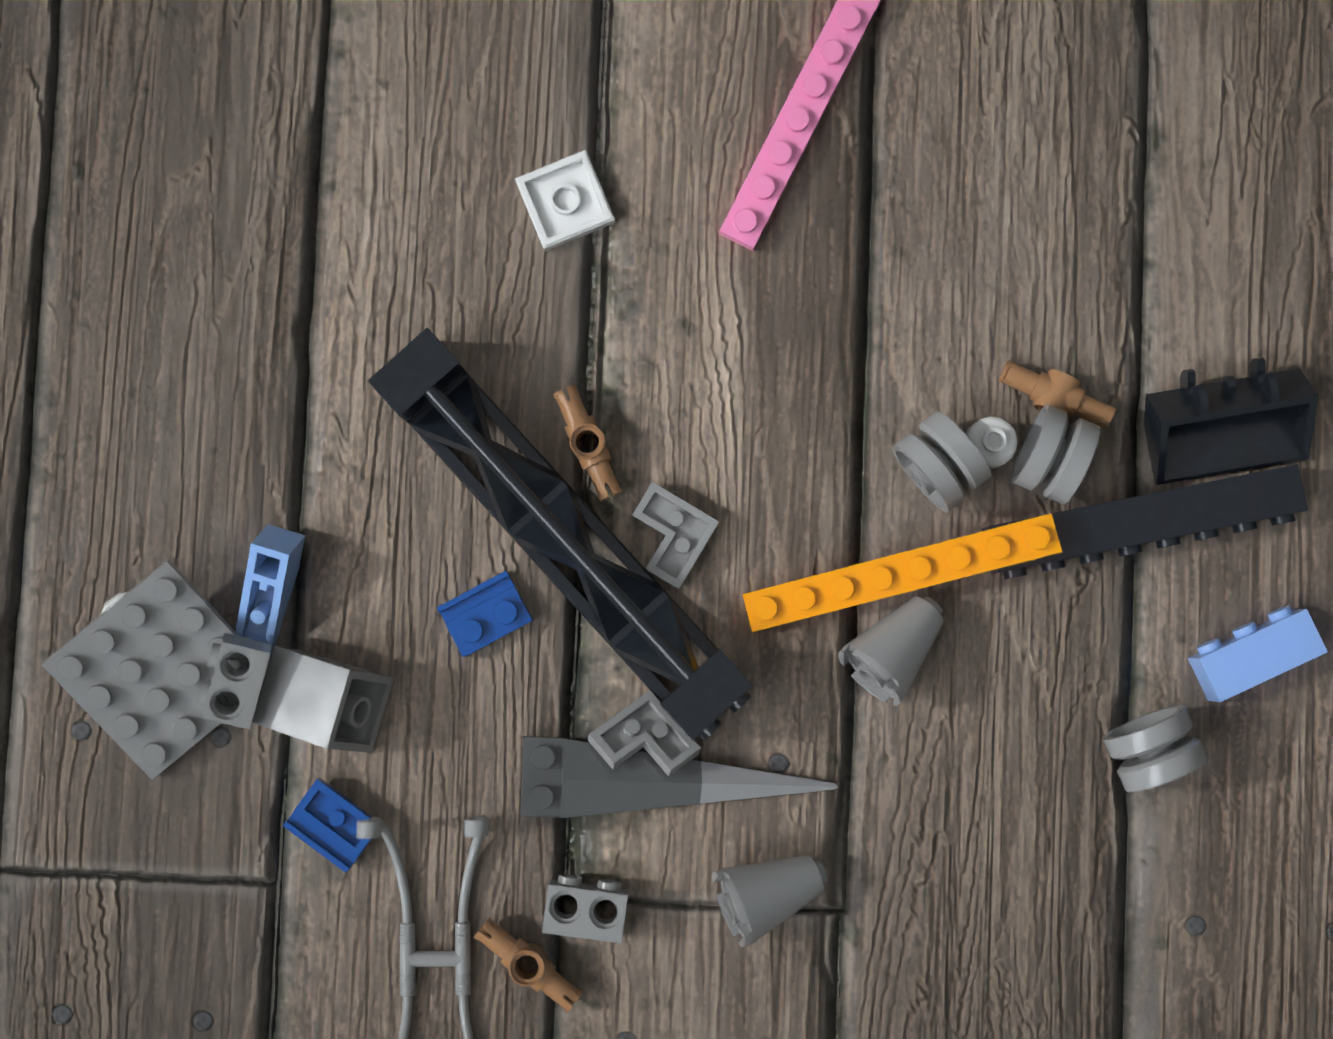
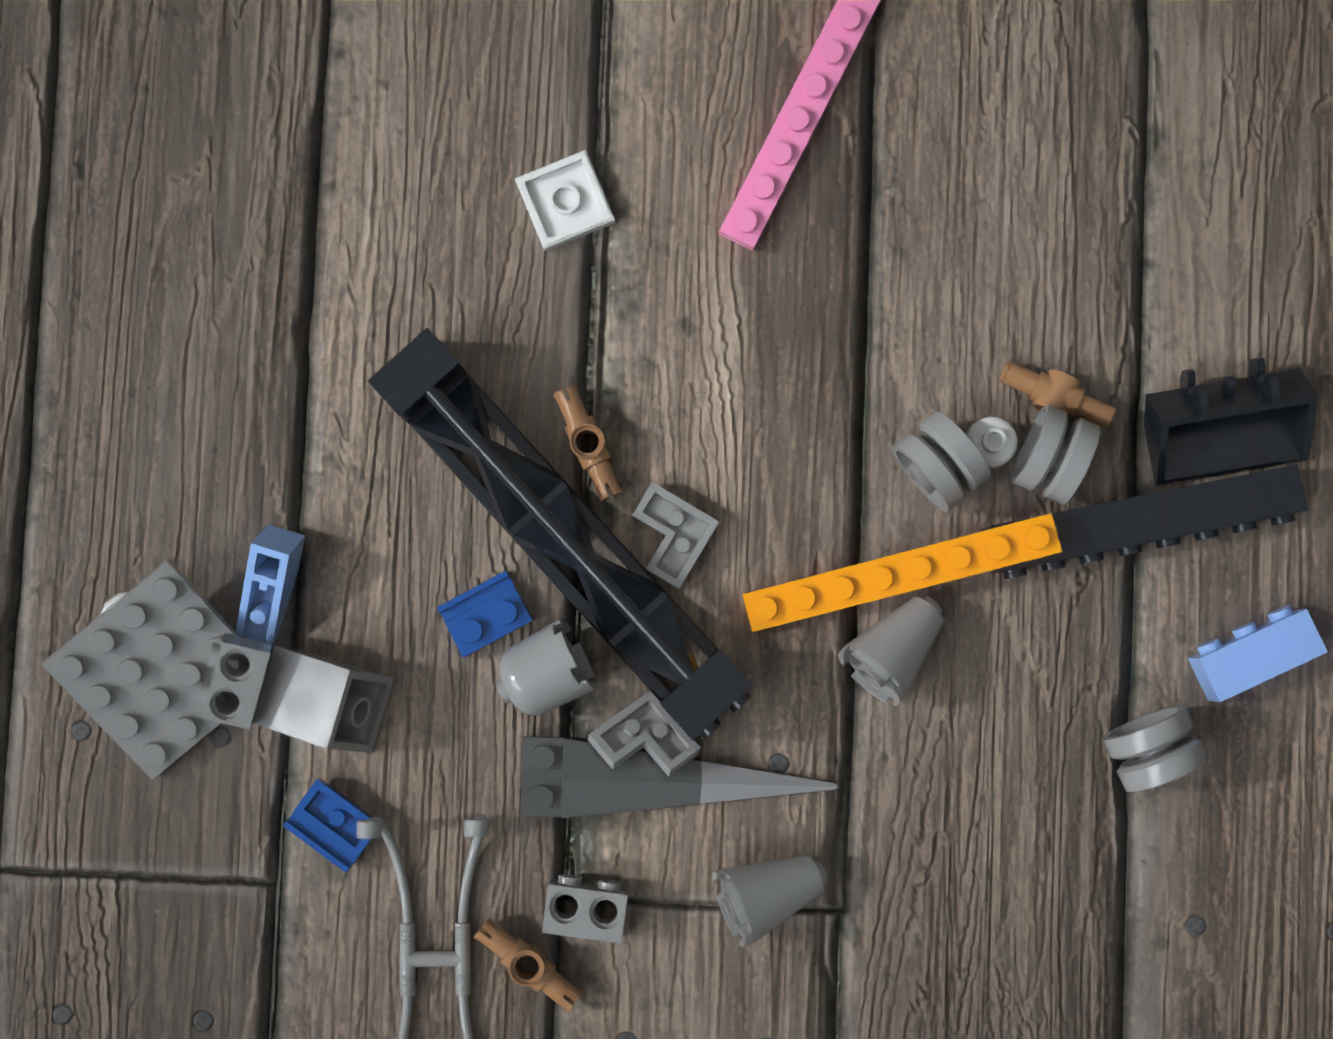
(544, 671): none -> light grey cylinder

